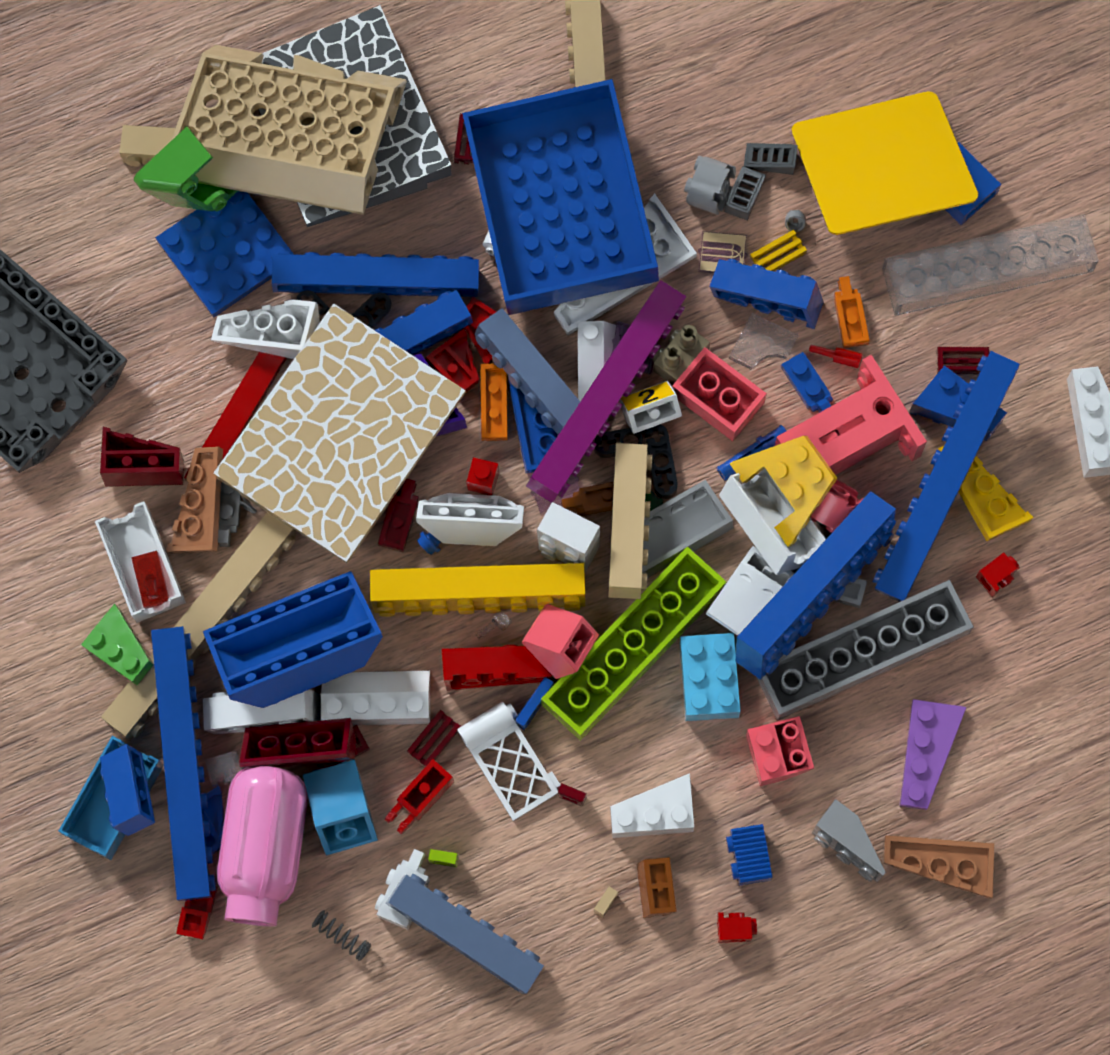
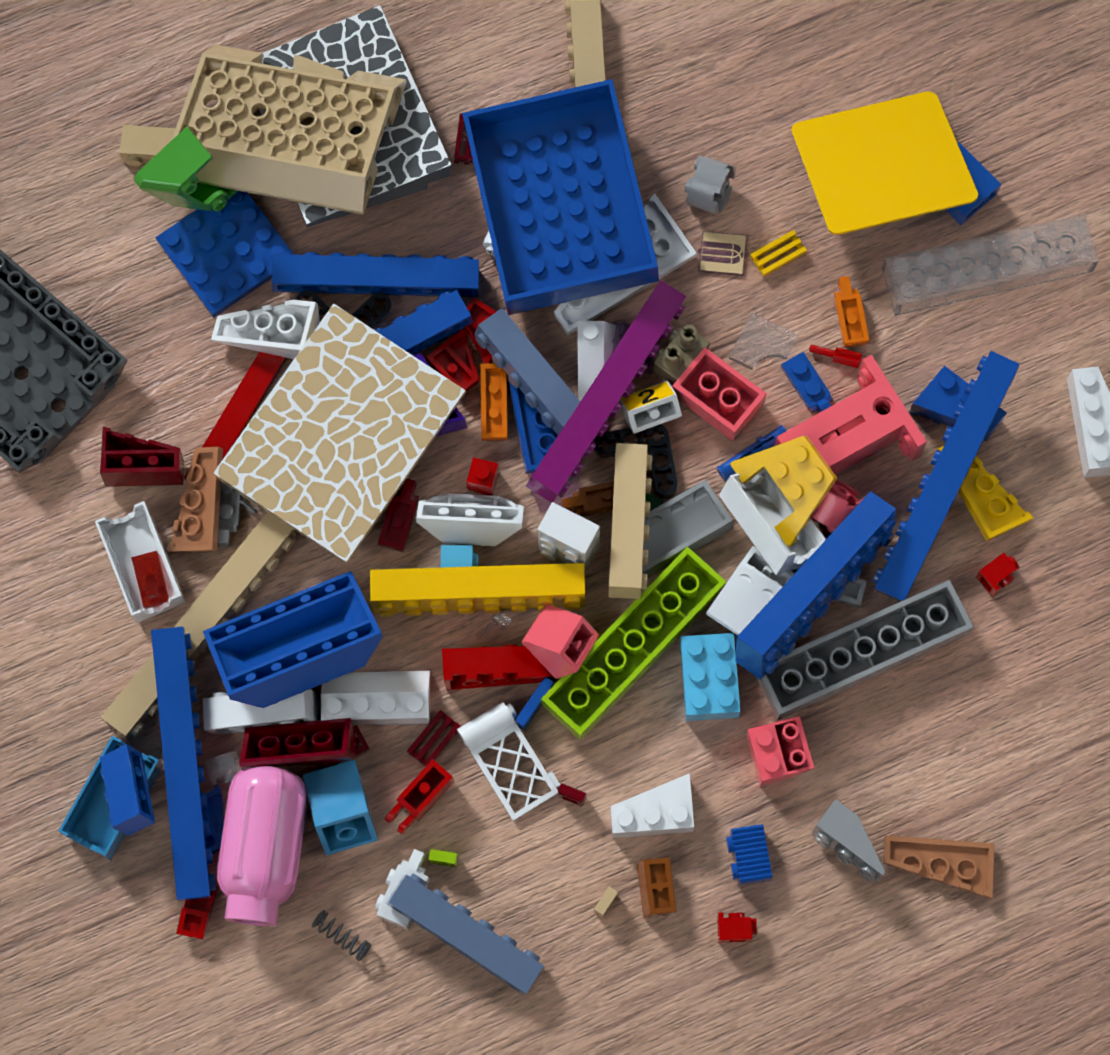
(118, 647): bright green wing -> none
(429, 543): blue plate -> none
(458, 556): none -> medium azure brick
(740, 210): dark grey slope -> none
(768, 291): blue wedge -> none
(769, 166): dark grey slope -> none
(795, 226): light grey hinge -> none
(928, 745): medium lavender wing -> none
(940, 351): dark red tile -> none

